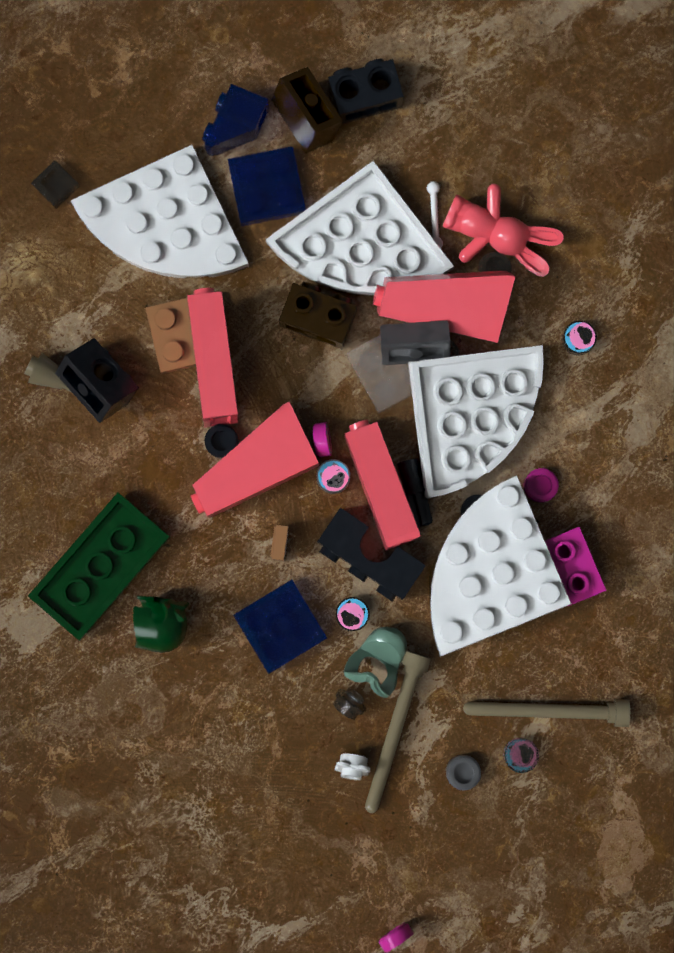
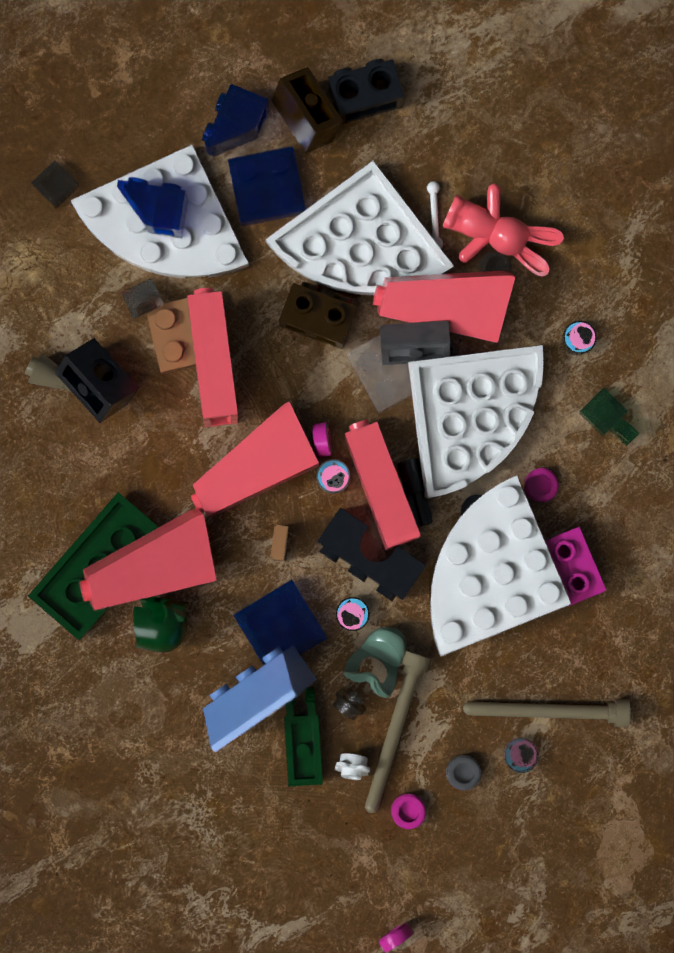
(142, 298): none -> clear smoke tile
(155, 564): none -> coral slope
(158, 208): none -> clear blue slope
(220, 440): black tile -> none
(256, 695): none -> medium blue slope
(303, 744): none -> dark green hinge
(408, 811): none -> dark pink tile
(606, 414): none -> clear green plate

